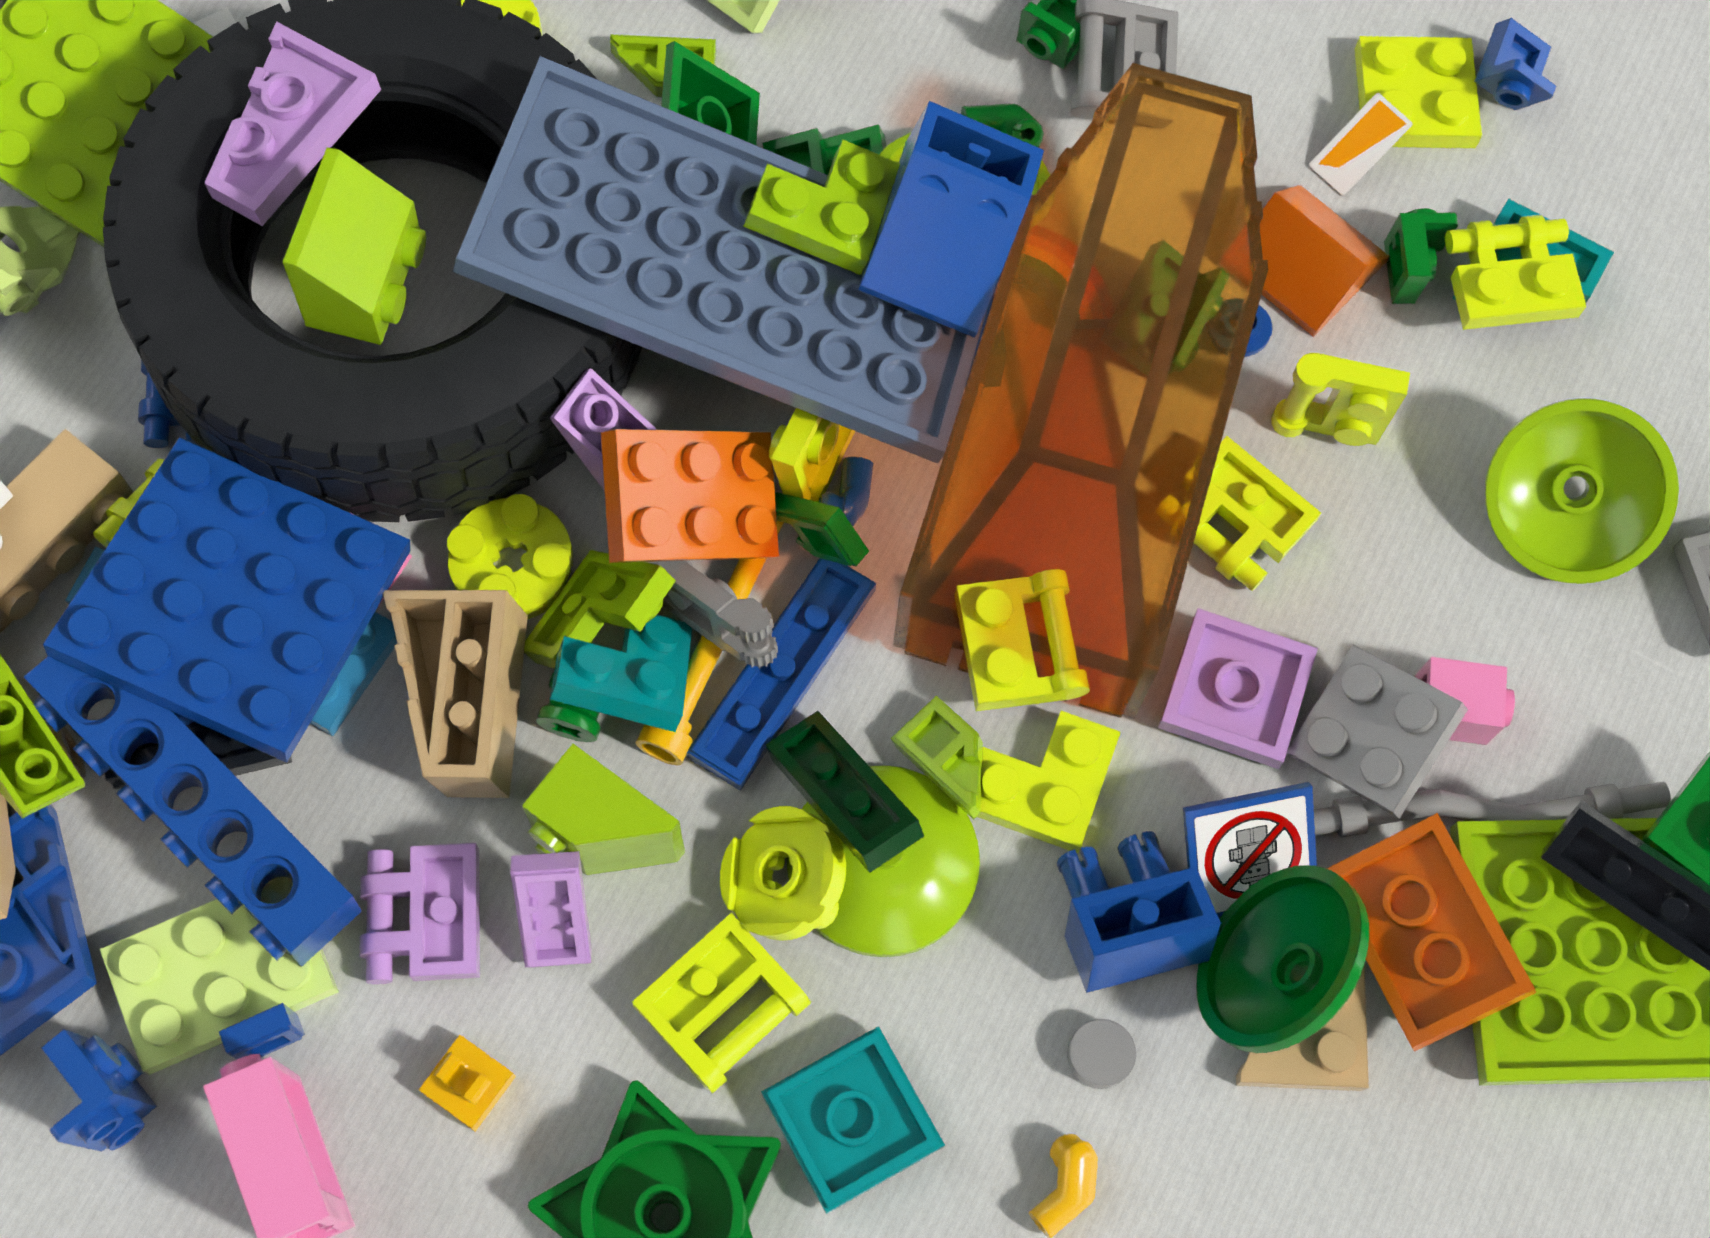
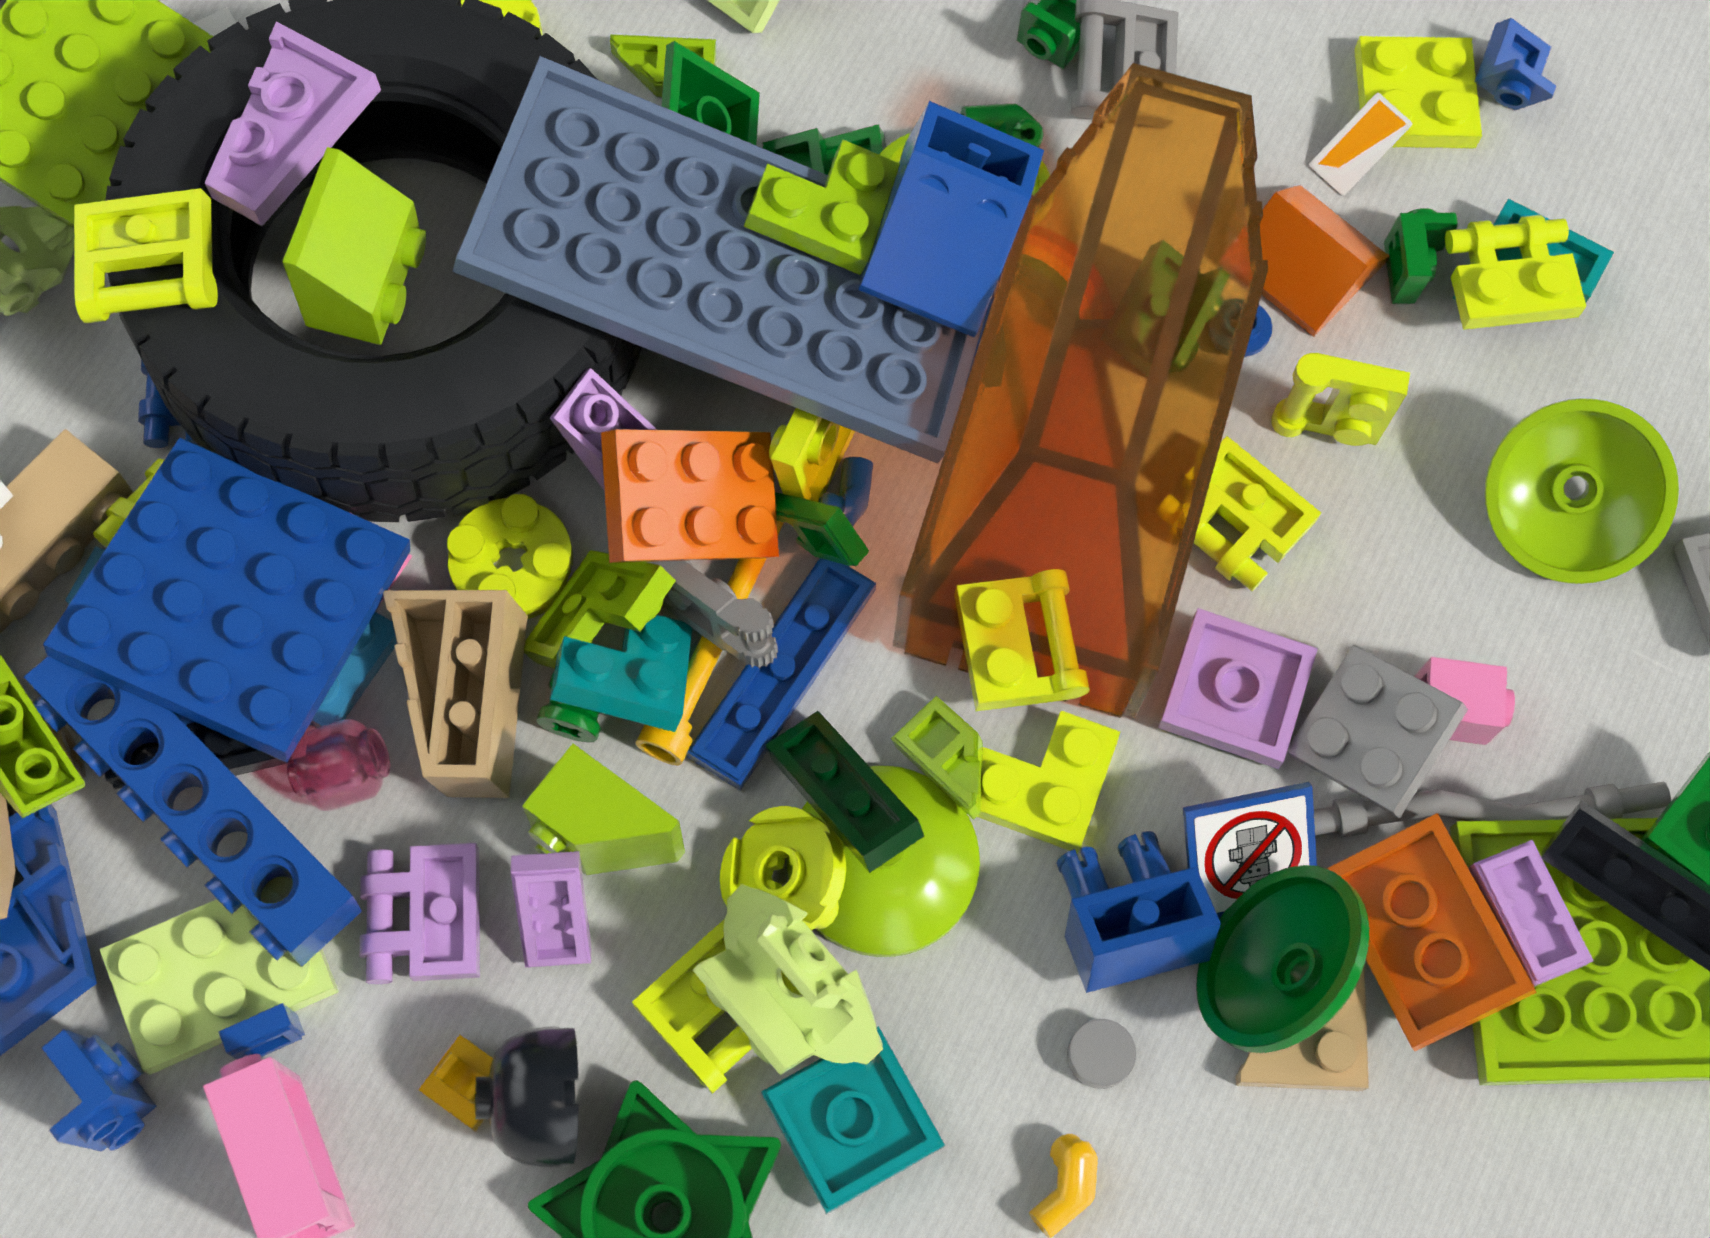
(143, 235): none -> neon yellow plate
(339, 765): none -> clear pink head
(533, 1097): none -> black cylinder
(783, 1027): none -> yellowish green piece
(1531, 912): none -> lavender plate

